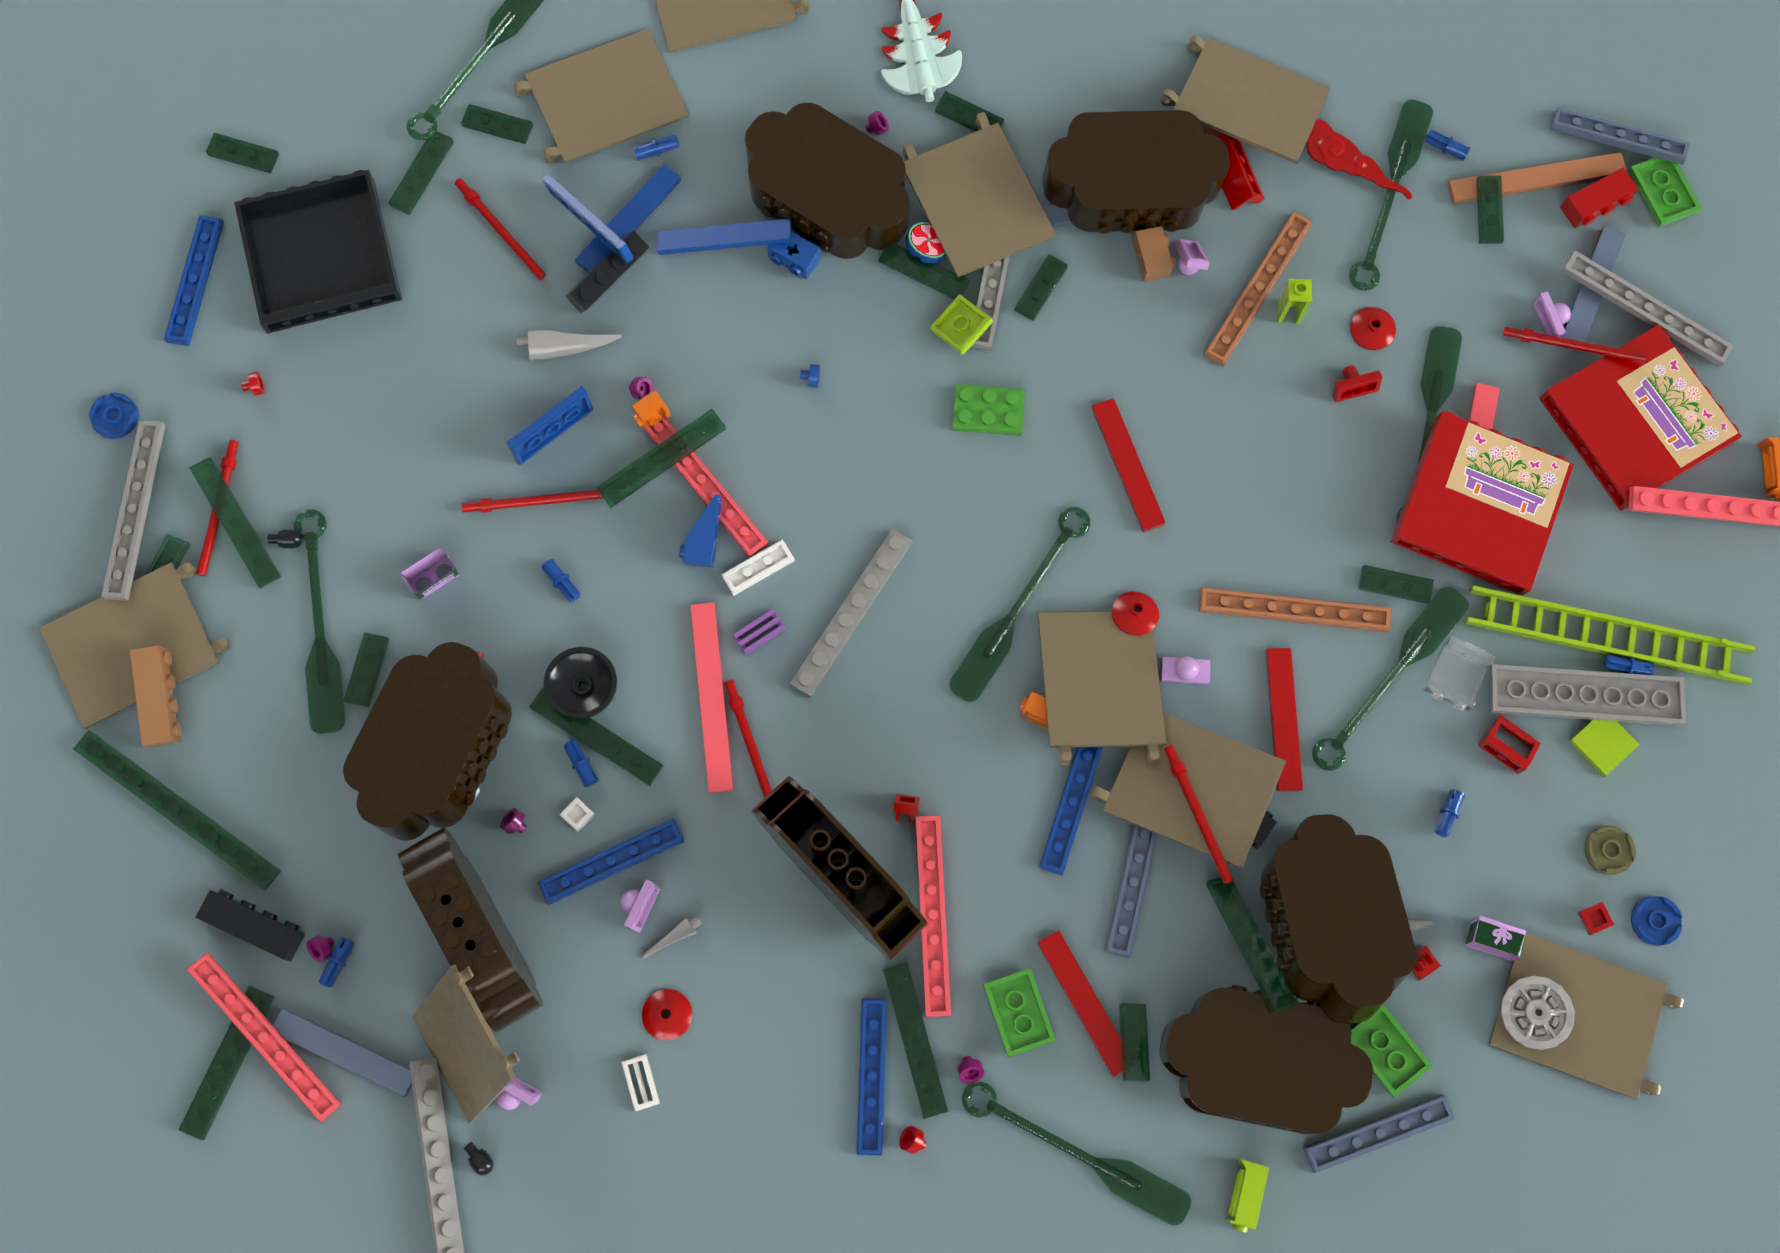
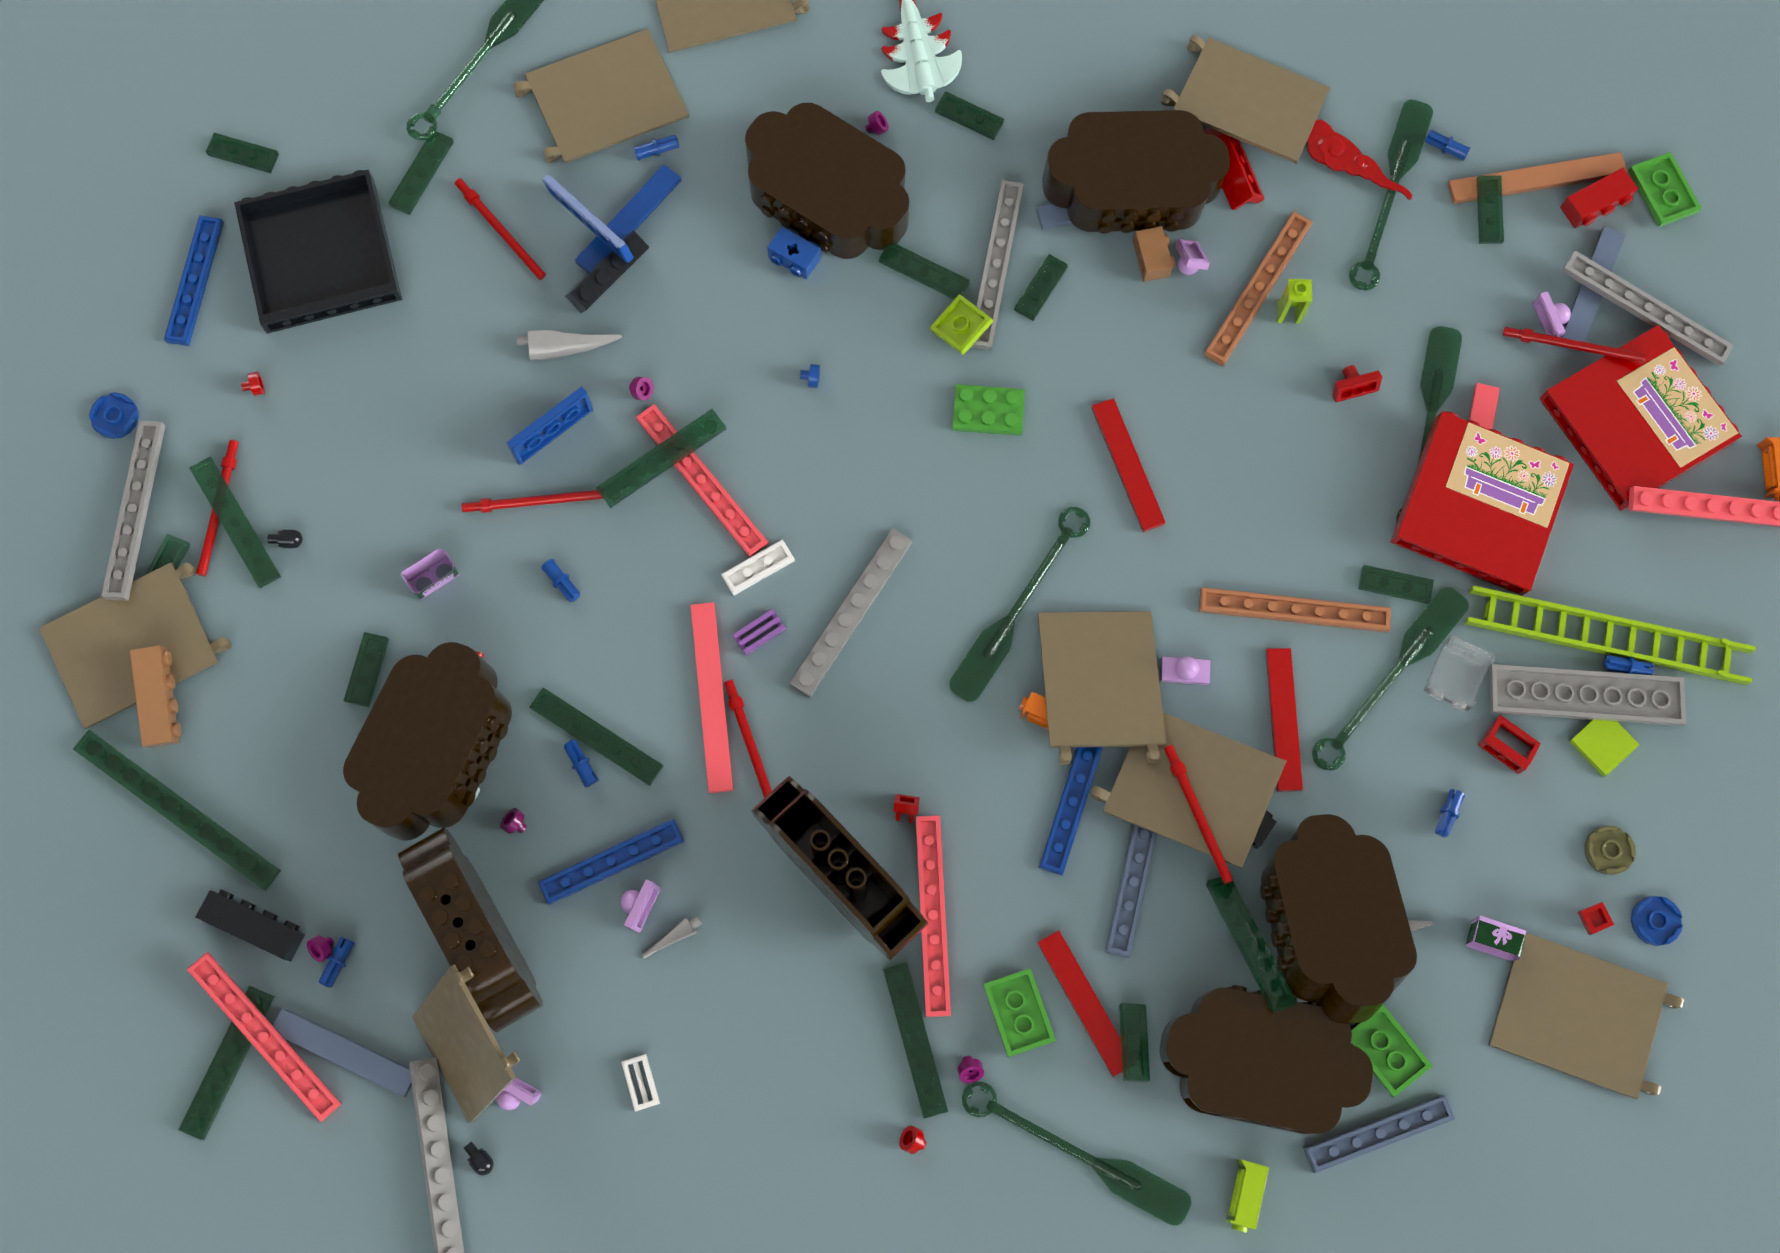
(322, 666): clear green piece -> none
(497, 123): clear green tile -> none
(577, 667): black dish -> none
(577, 814): white tile -> none
(650, 410): orange brick -> none
(677, 1022): red dish -> none
(702, 539): blue slope -> none
(724, 236): blue tile -> none
(871, 1077): blue tile -> none
(924, 243): tile -> none
(977, 198): dark tan flag -> none
(1131, 621): red dish -> none
(1369, 336): red dish -> none
(1425, 963): red tile -> none
(1537, 1012): flat silver piece -> none
(1620, 136): sand blue tile -> none

